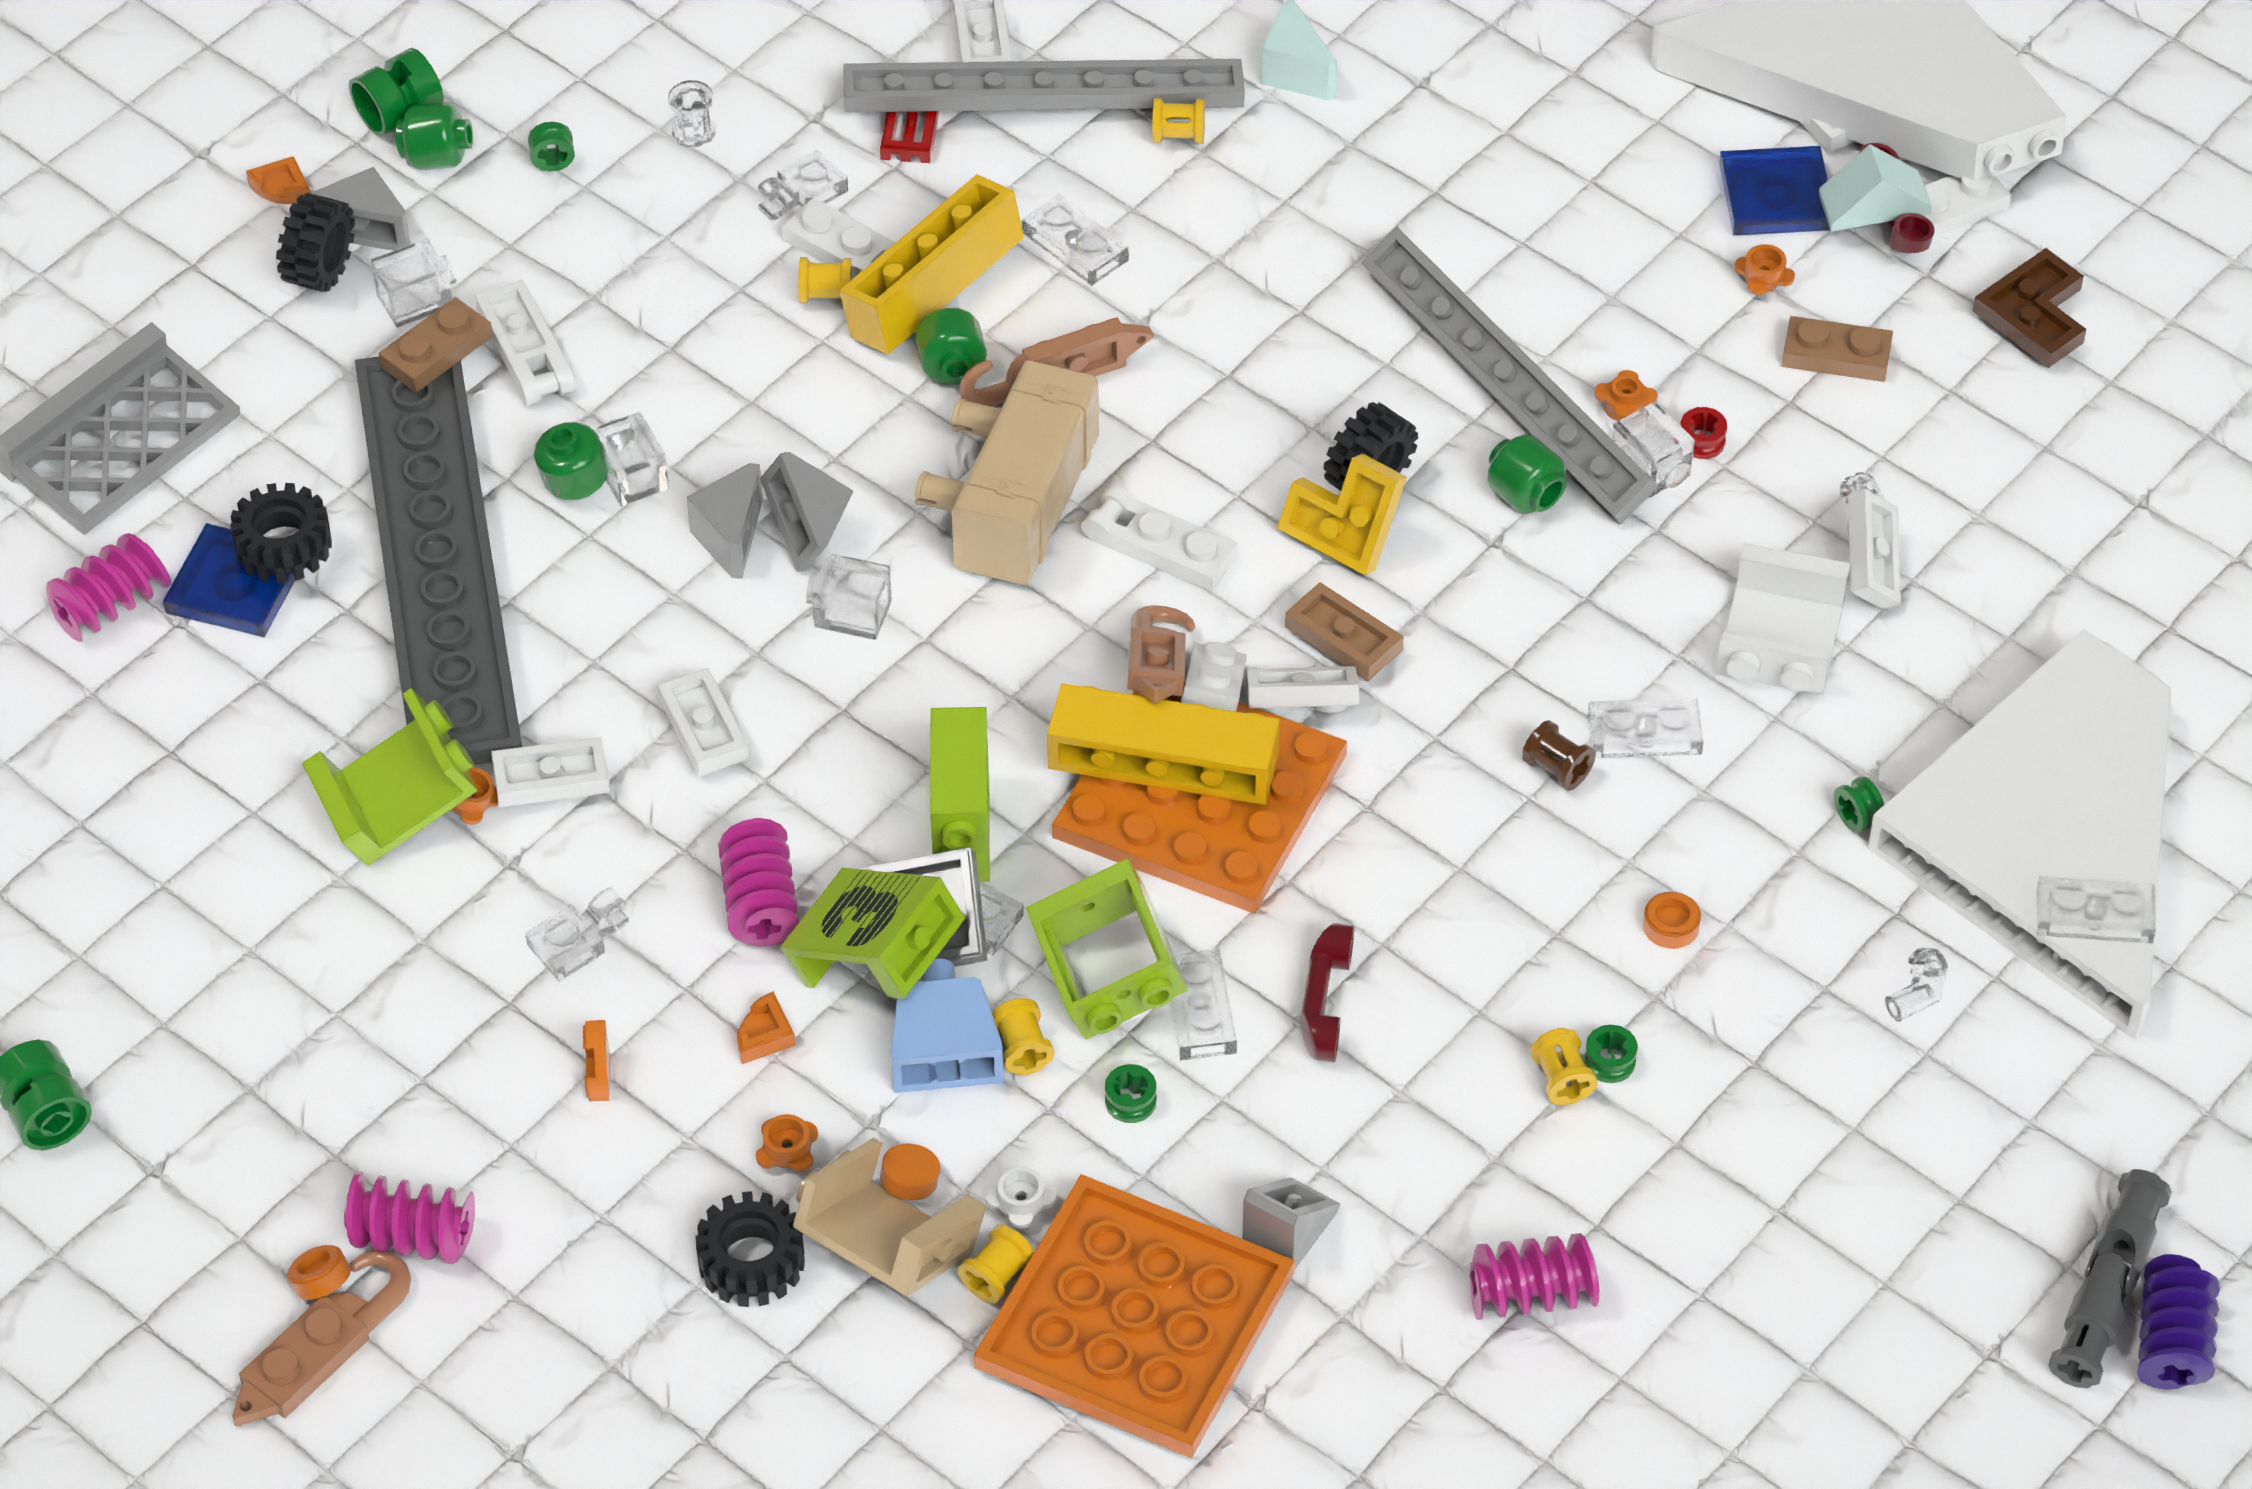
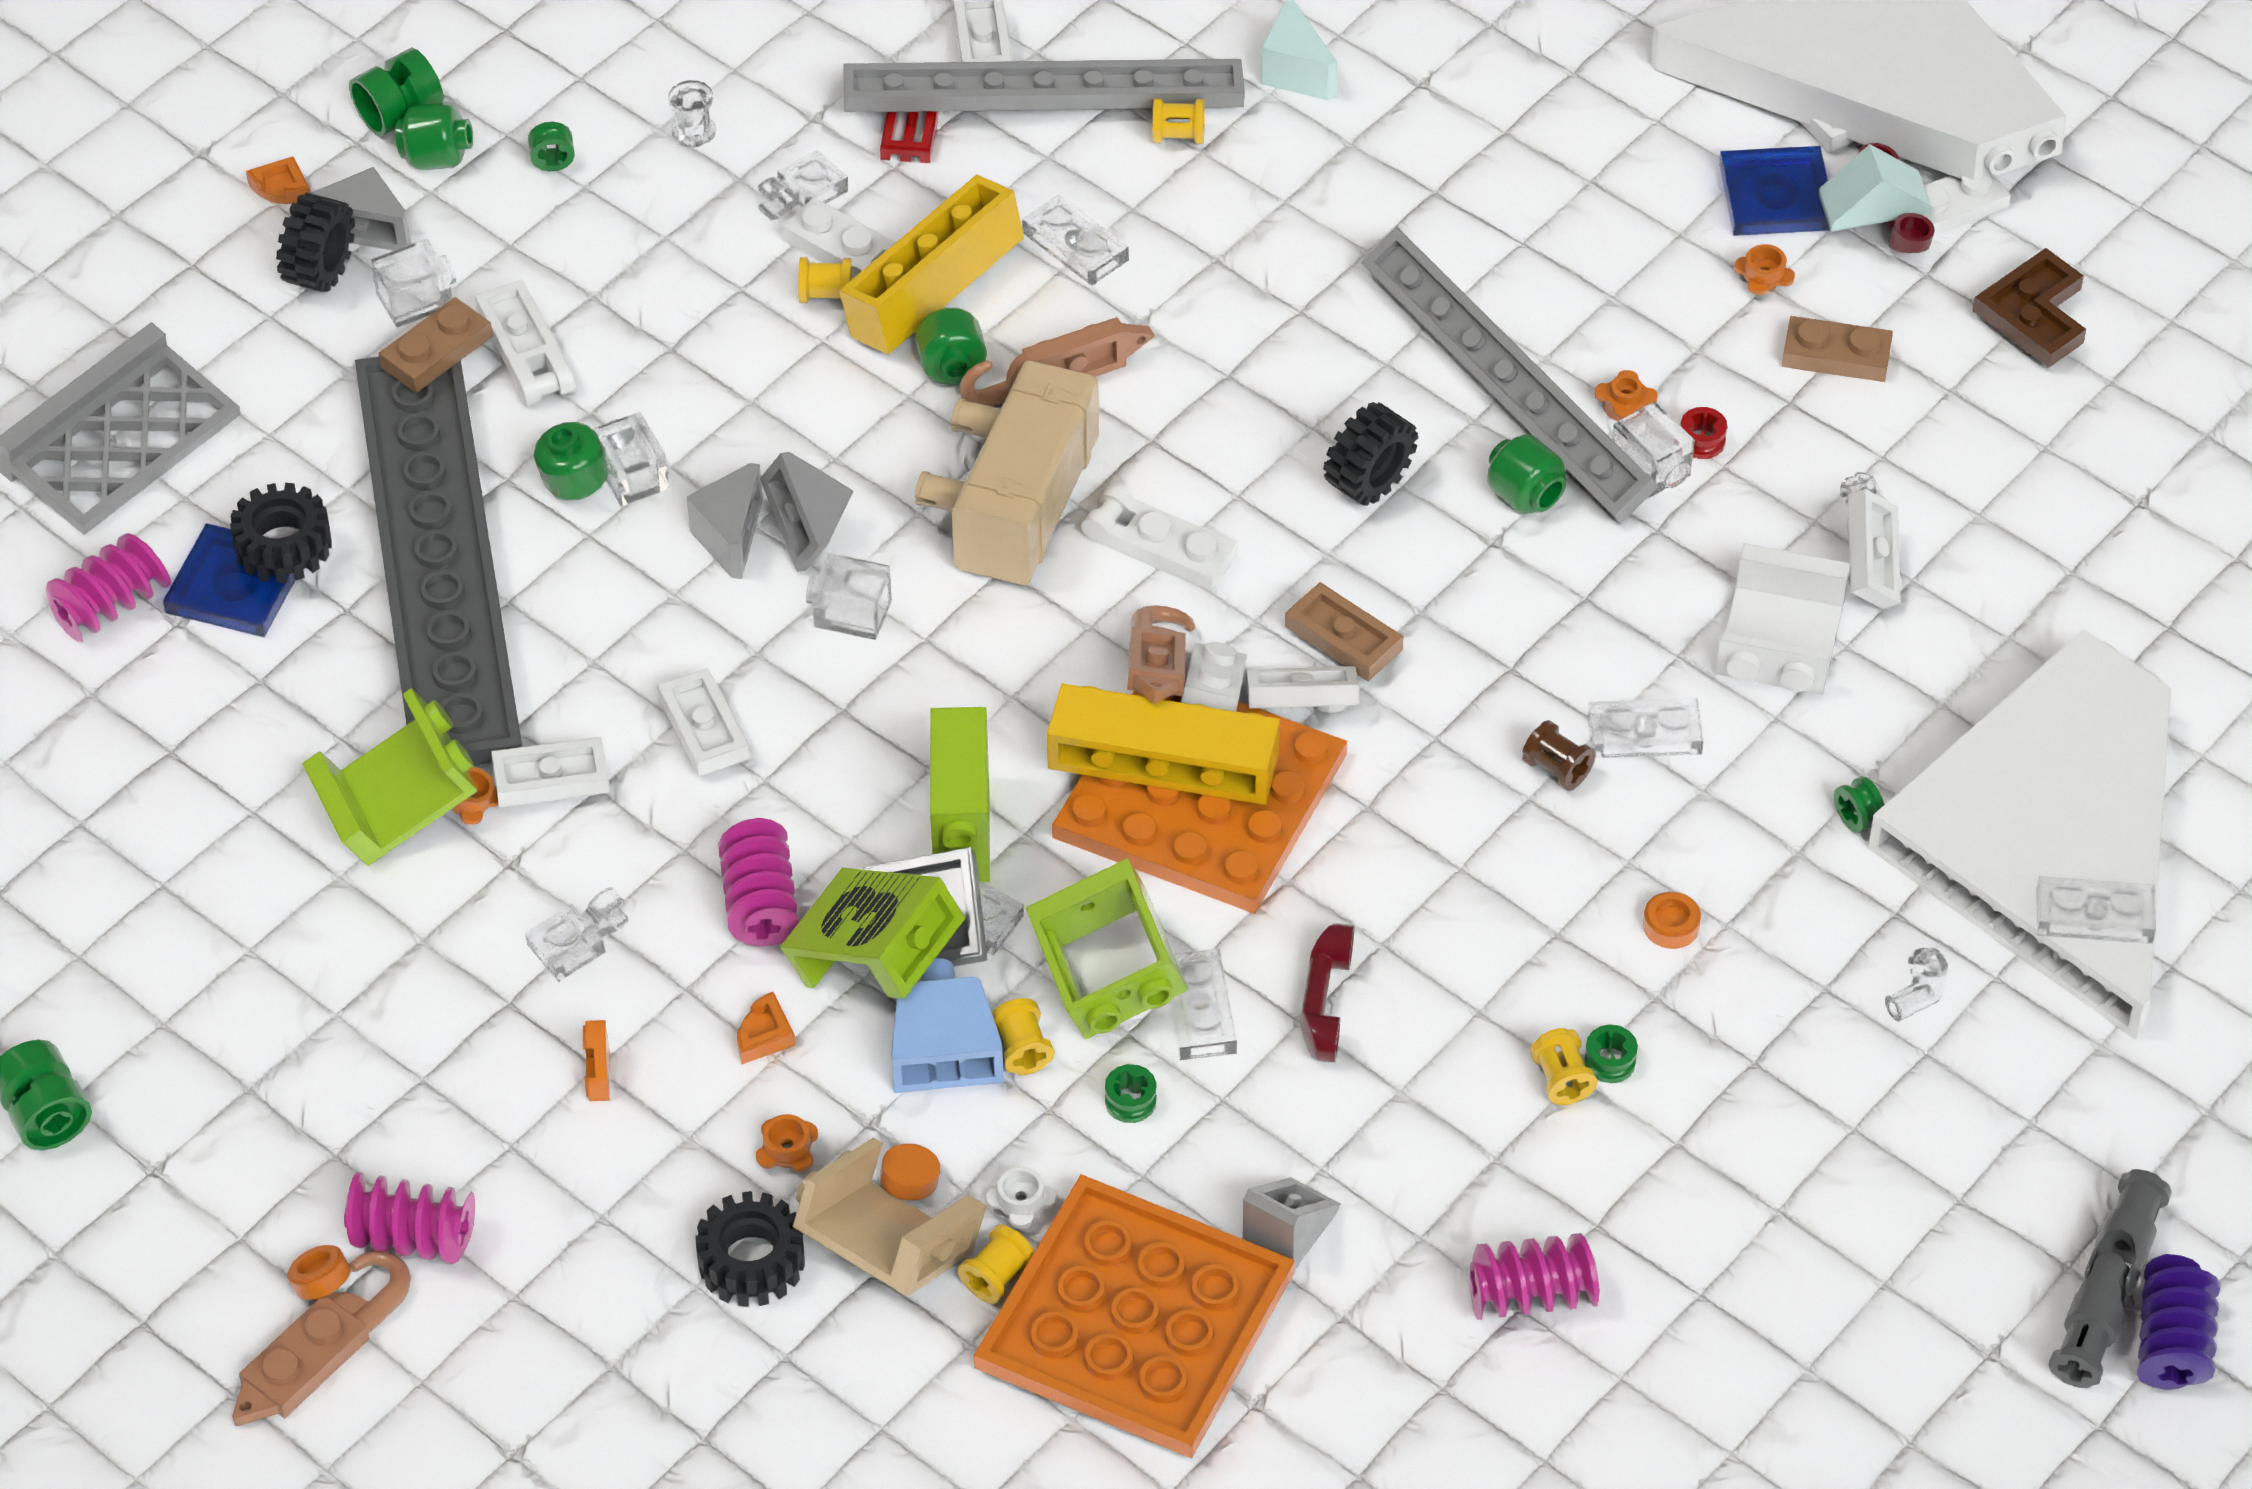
(1348, 525): yellow plate -> none

